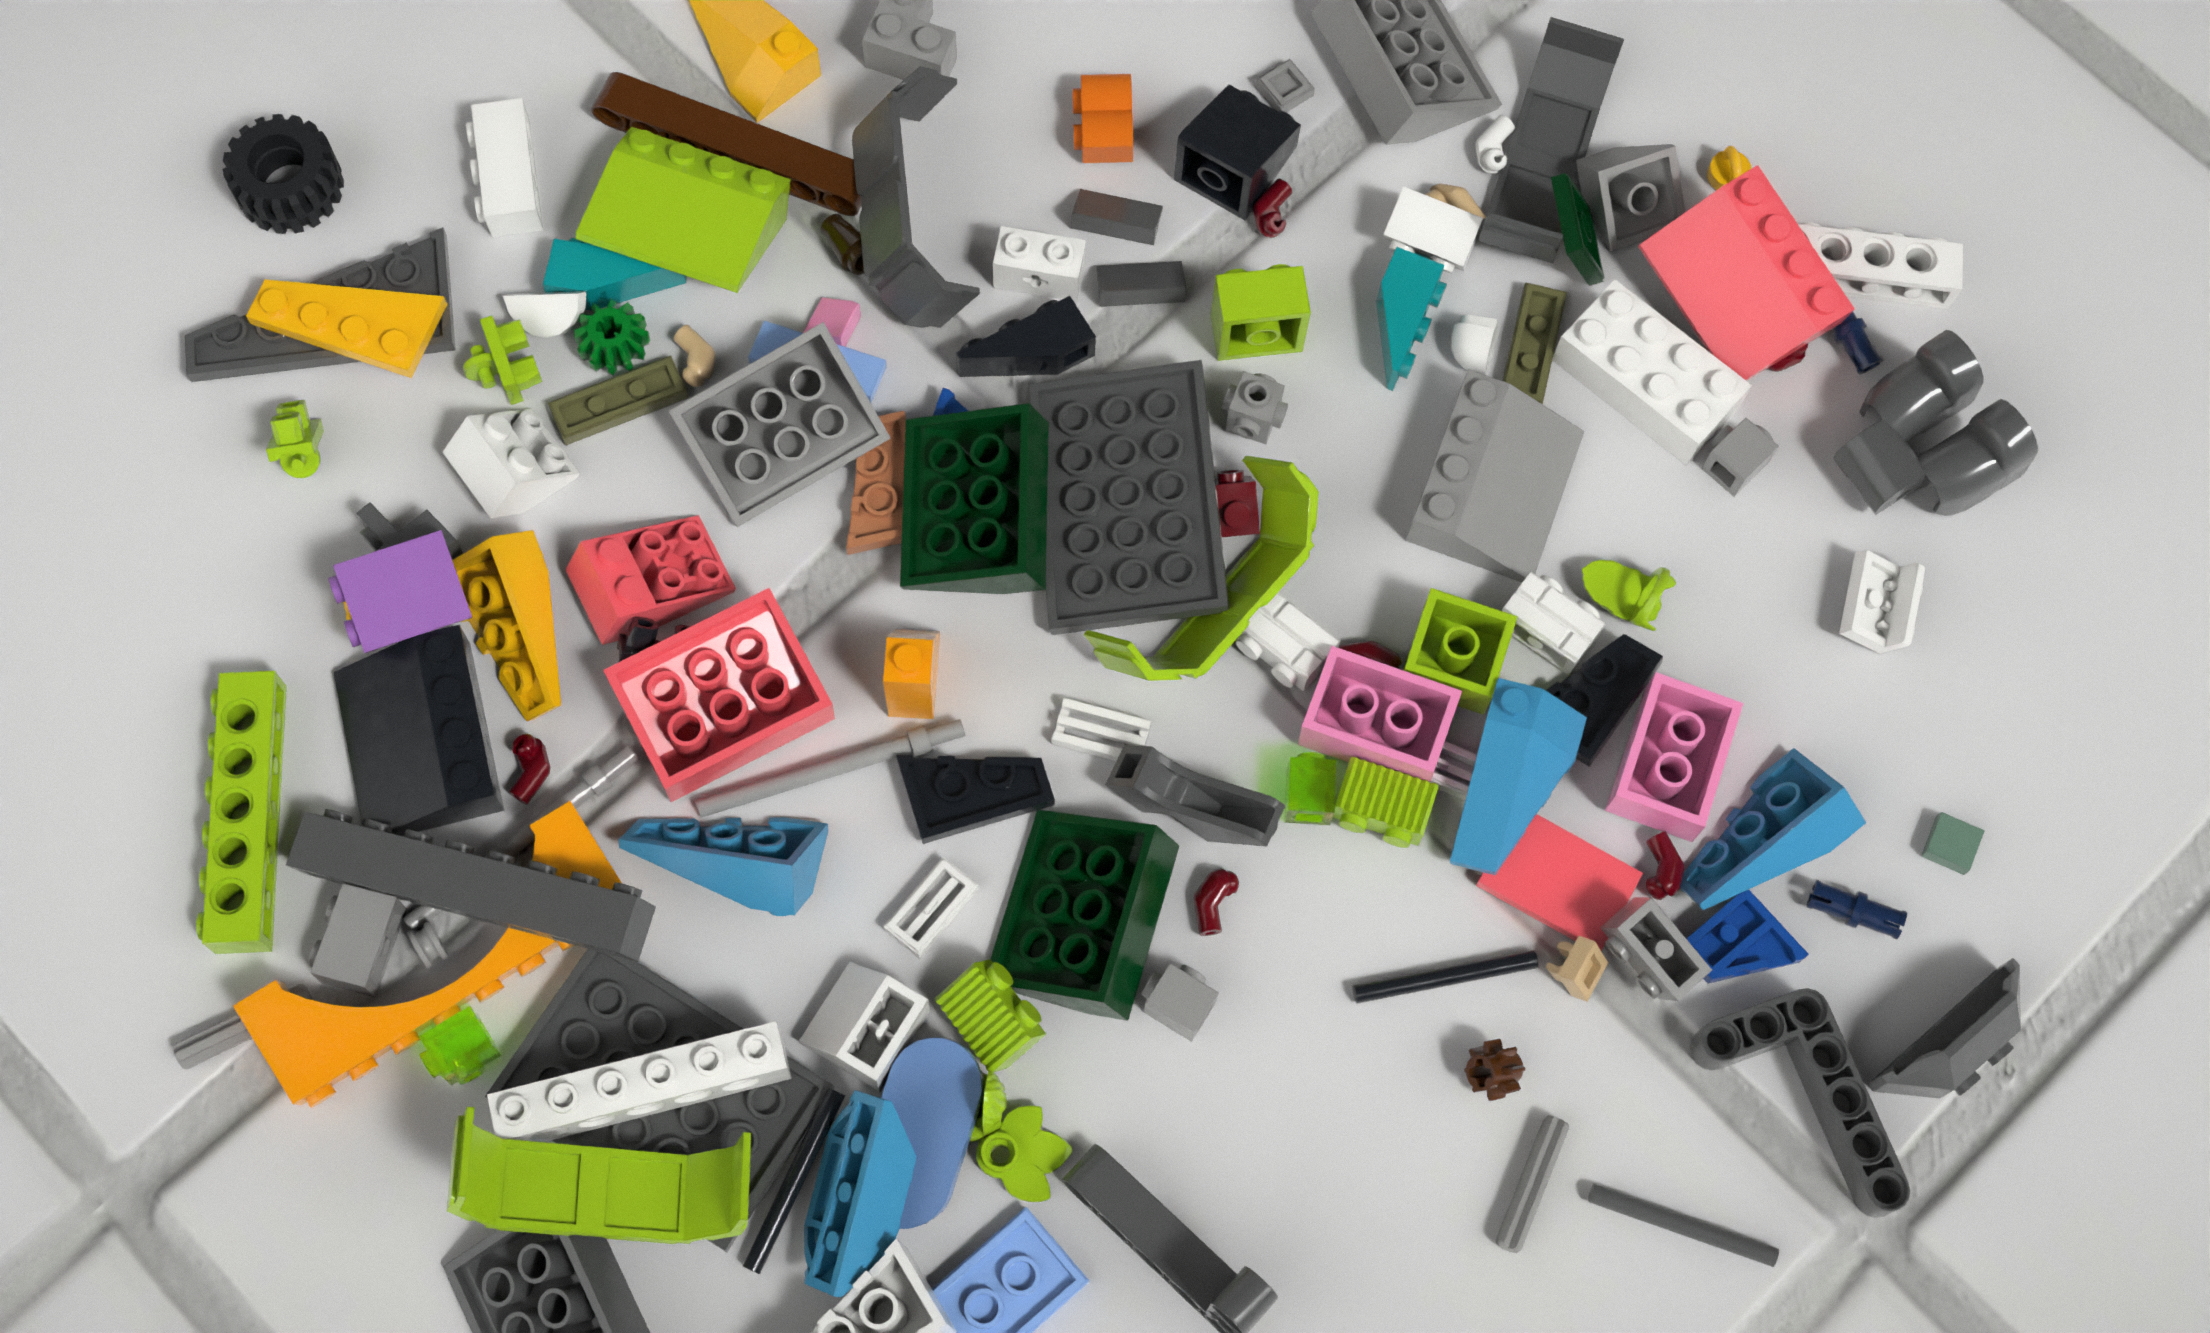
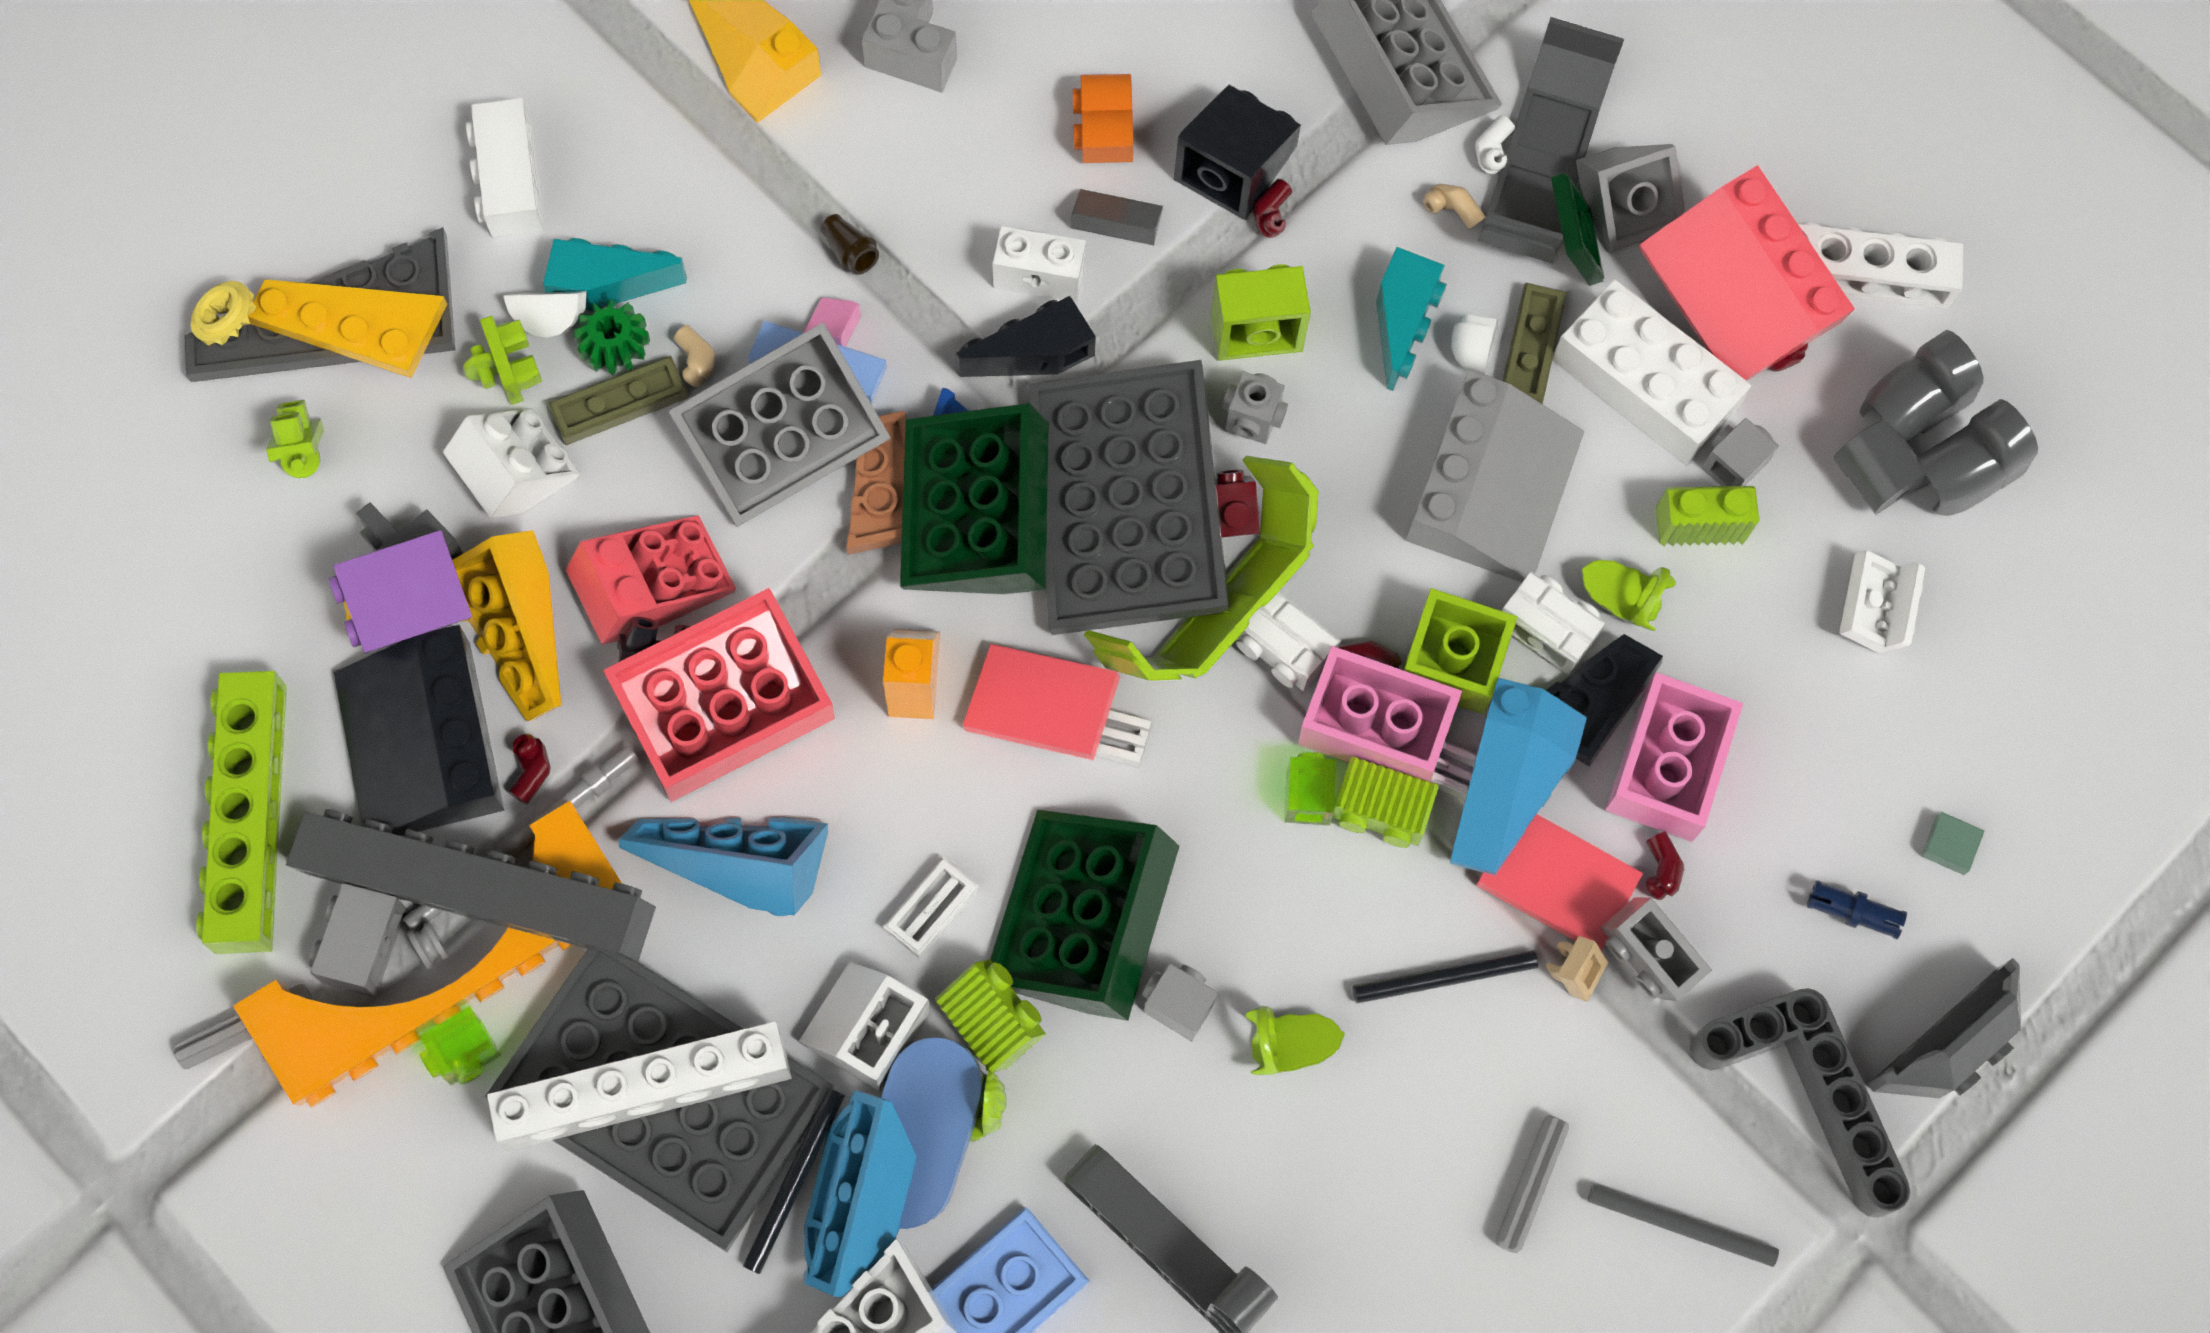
(227, 298): none -> light yellow gear
(273, 146): black tyre -> none
(598, 1188): lime windscreen -> none
(685, 209): lime slope -> none
(814, 172): reddish brown beam -> none
(890, 259): dark grey windscreen -> none
(916, 741): light grey bar -> none
(971, 793): black wing -> none
(1031, 1154): lime plate -> none
(1041, 701): none -> coral tile
(1141, 283): dark grey slope -> none
(1202, 803): dark grey arch -> none
(1208, 897): dark red arm -> none
(1285, 86): light grey tile -> none
(1292, 1040): none -> lime piece
(1433, 229): white brick -> none
(1494, 1069): reddish brown gear -> none
(1707, 515): none -> lime brick
(1726, 167): yellow tile -> none
(1744, 940): blue wing -> none
(1785, 823): dark azure wedge -> none
(1857, 343): dark blue pin -> none

